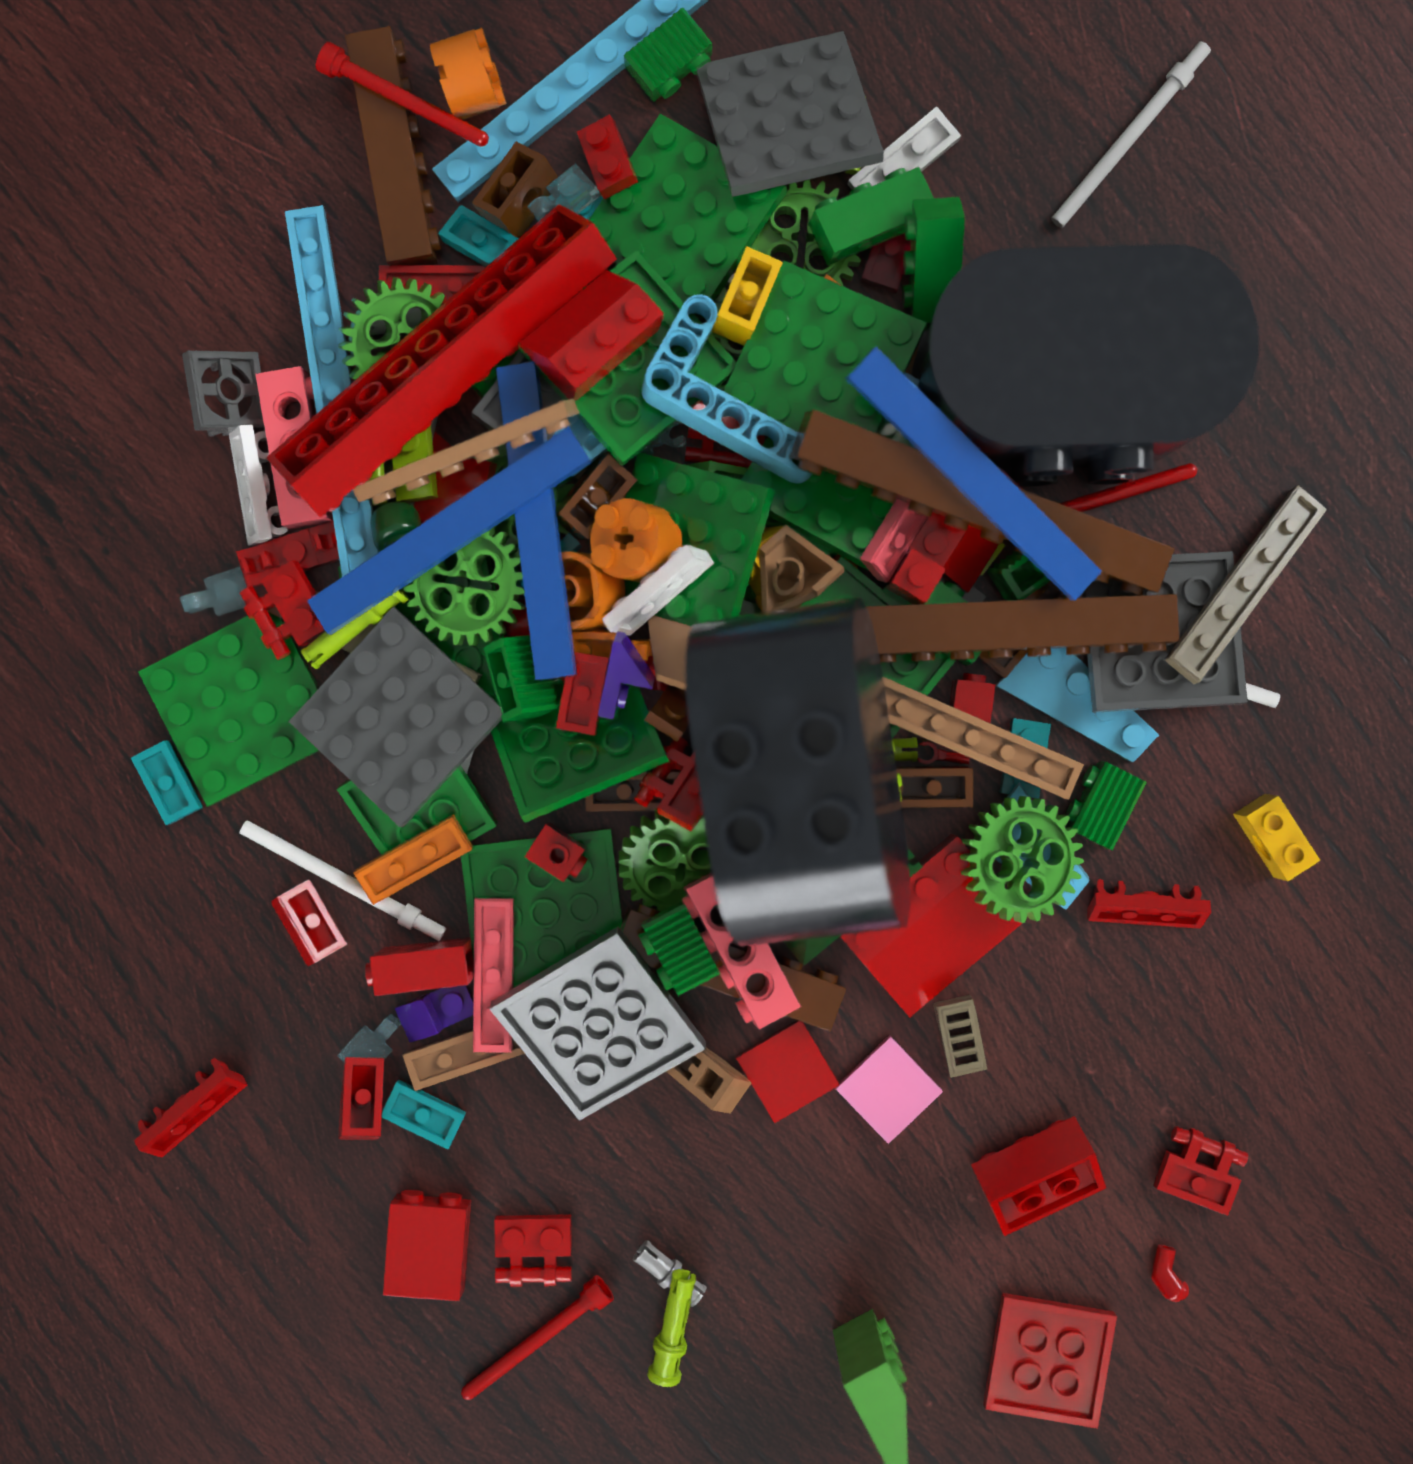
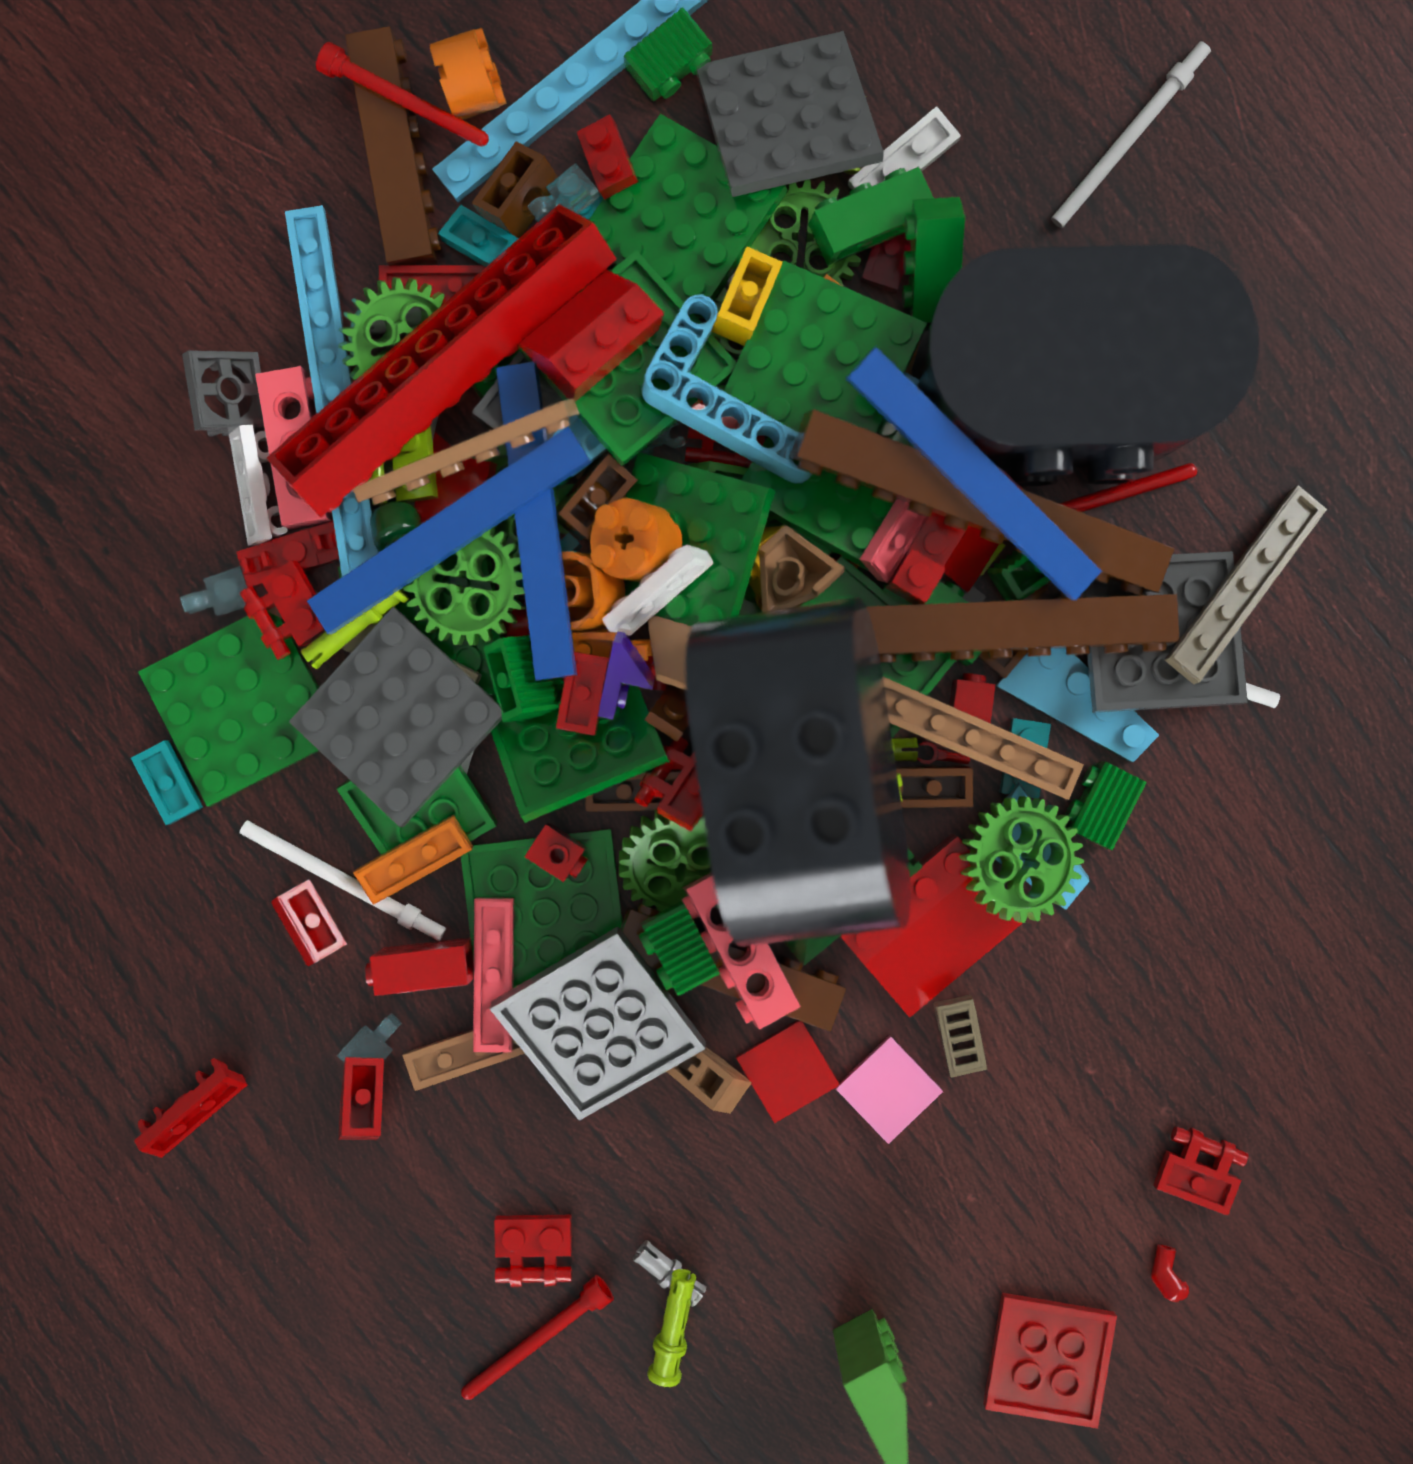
(423, 1114): teal plate -> none
(427, 1246): red brick -> none
(435, 1011): dark purple slope -> none
(1039, 1175): red slope -> none
(1148, 907): red plate -> none
(1276, 837): yellow brick -> none

